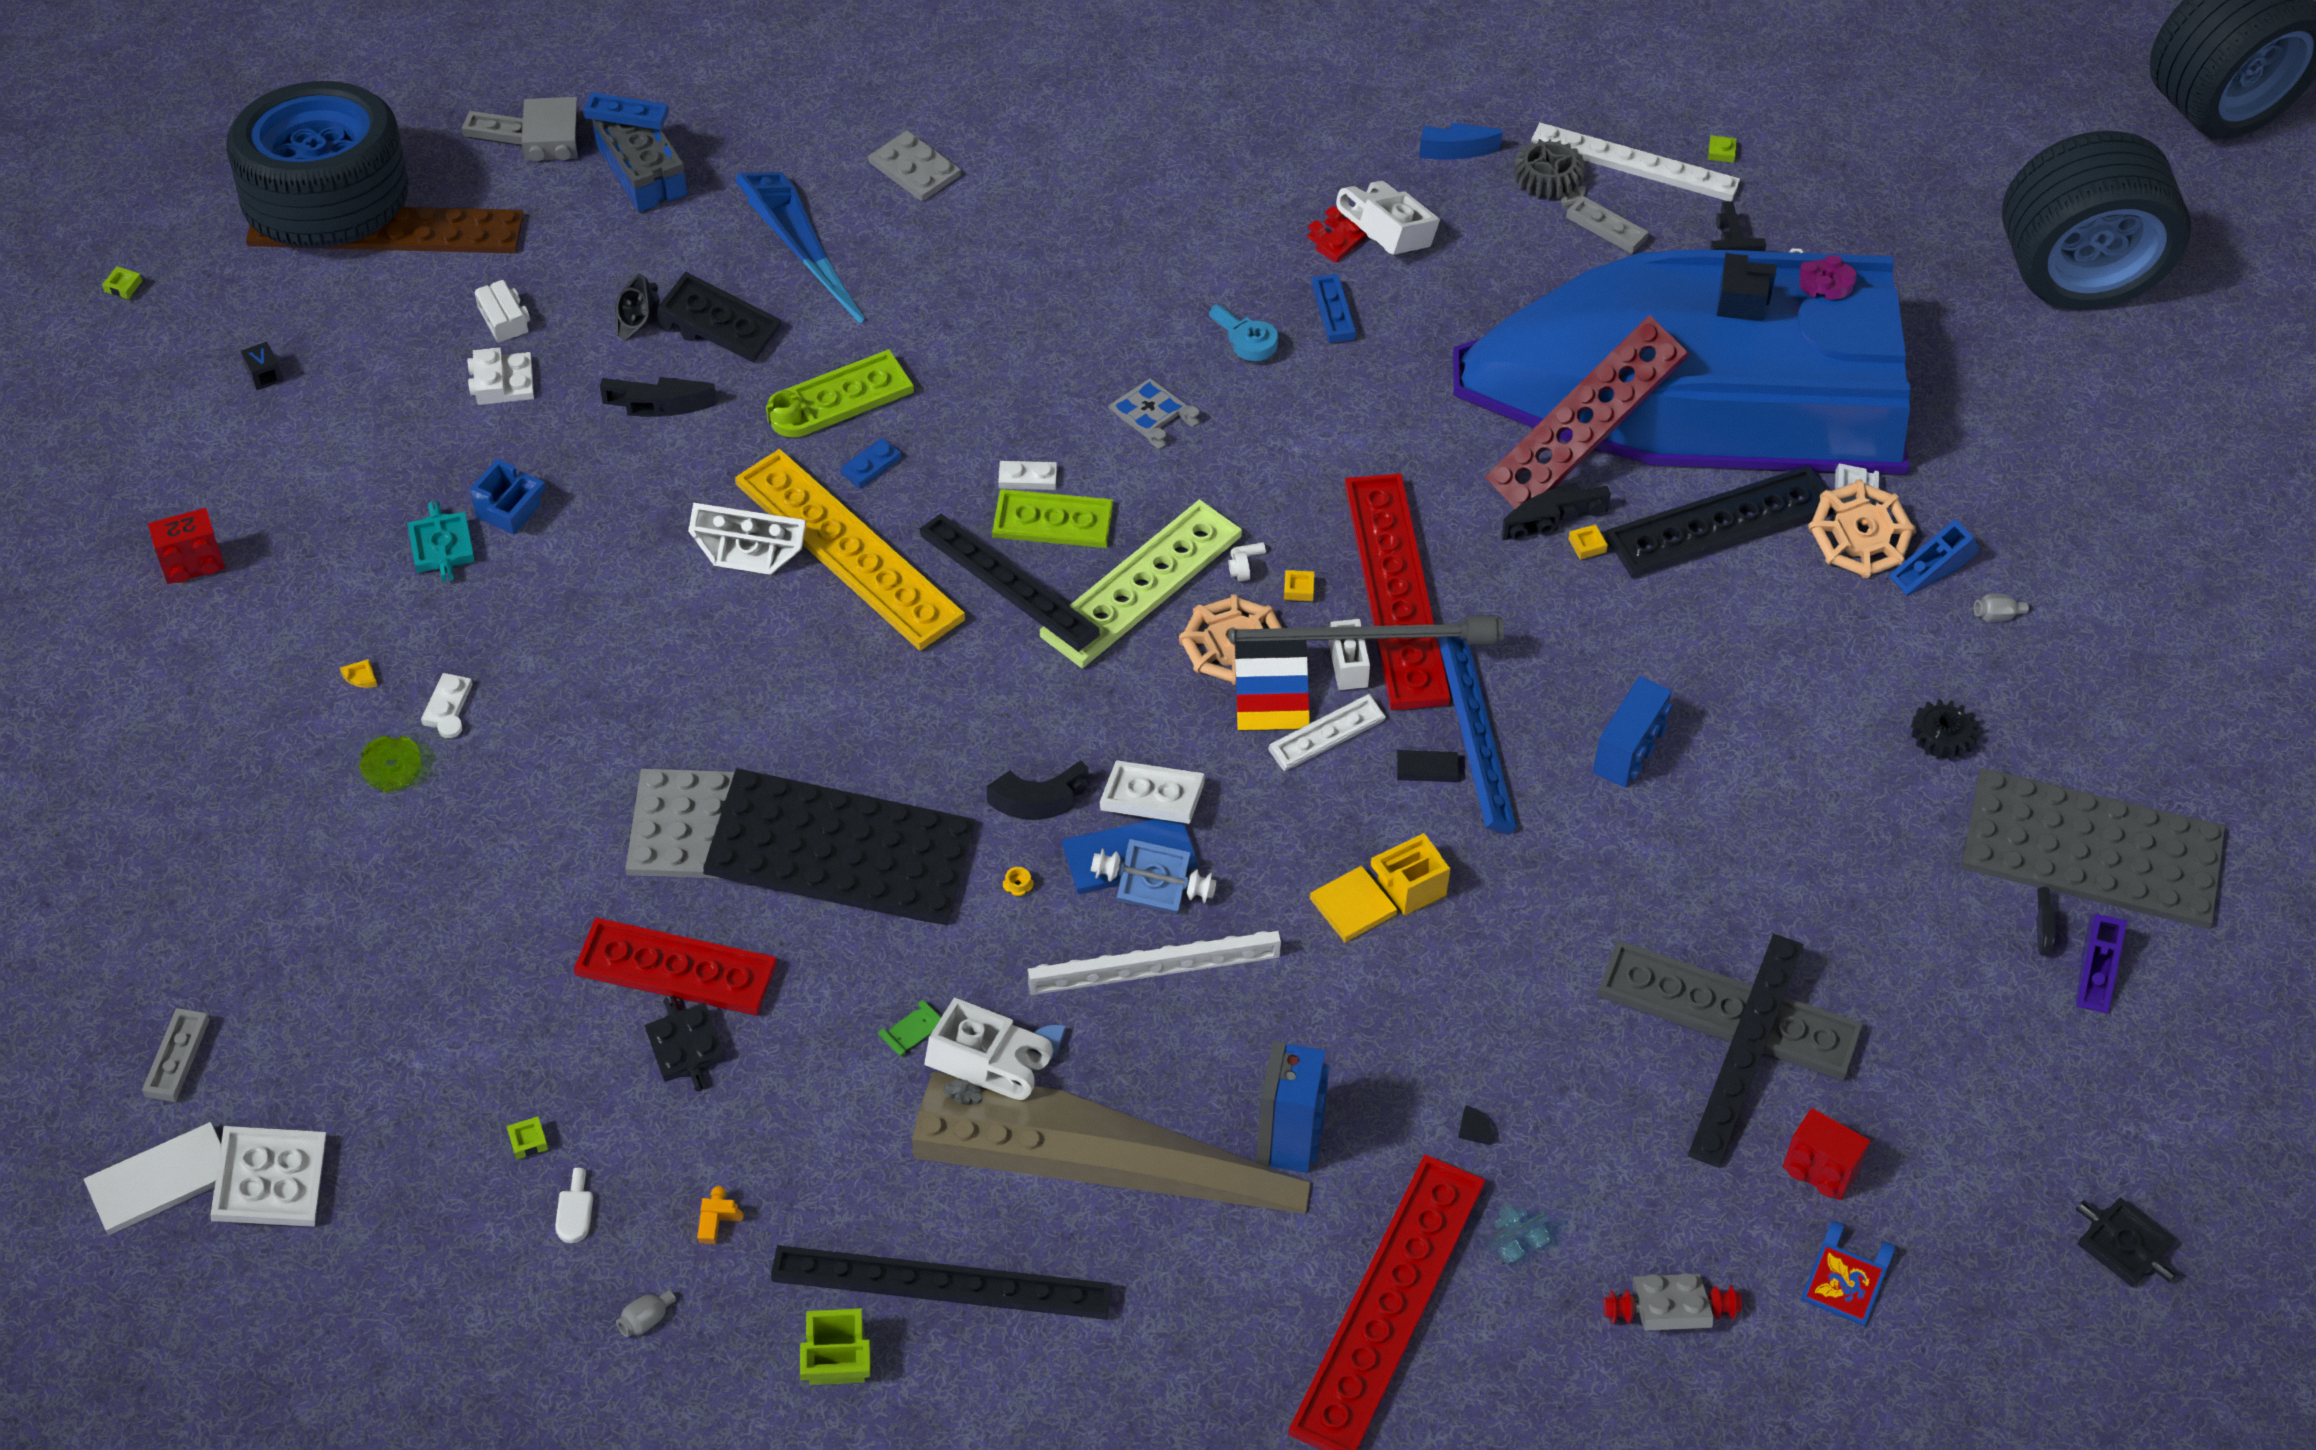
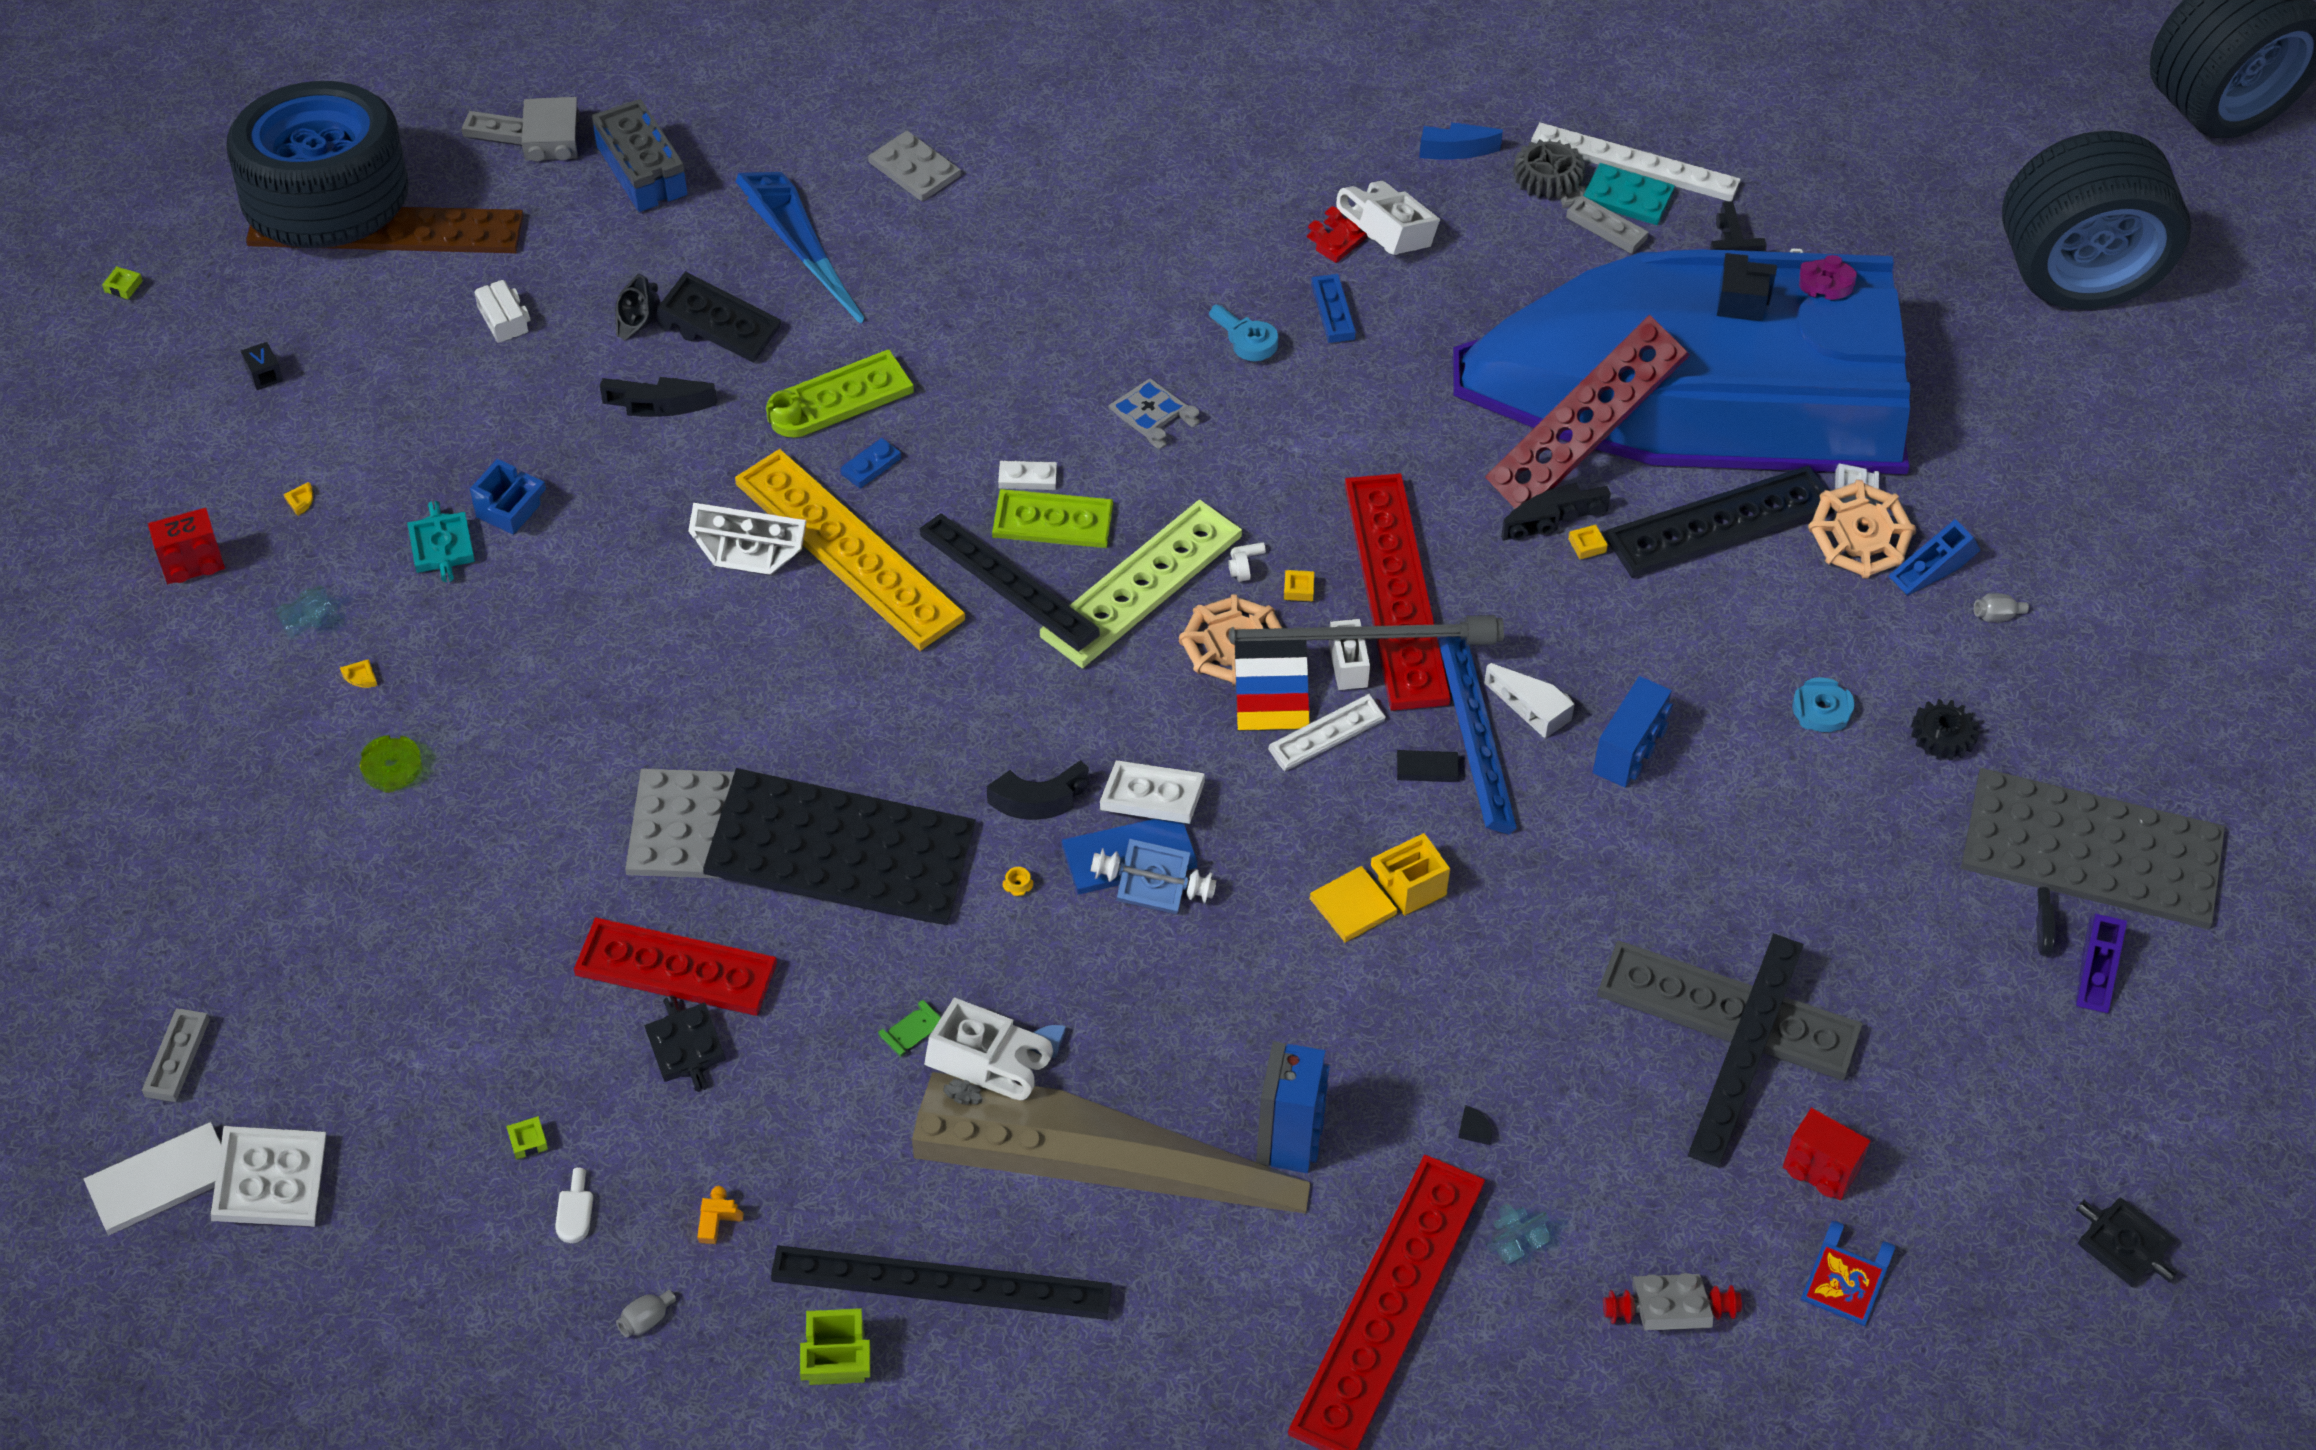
(300, 498): none -> yellow tile
(305, 611): none -> clear light blue hips
(446, 705): white hinge -> none
(500, 376): white plate -> none
(626, 111): blue plate -> none
(1153, 963): white plate -> none
(1534, 700): none -> white slope
(1629, 193): none -> teal plate
(1722, 149): lime plate -> none
(1822, 719): none -> dark azure plate

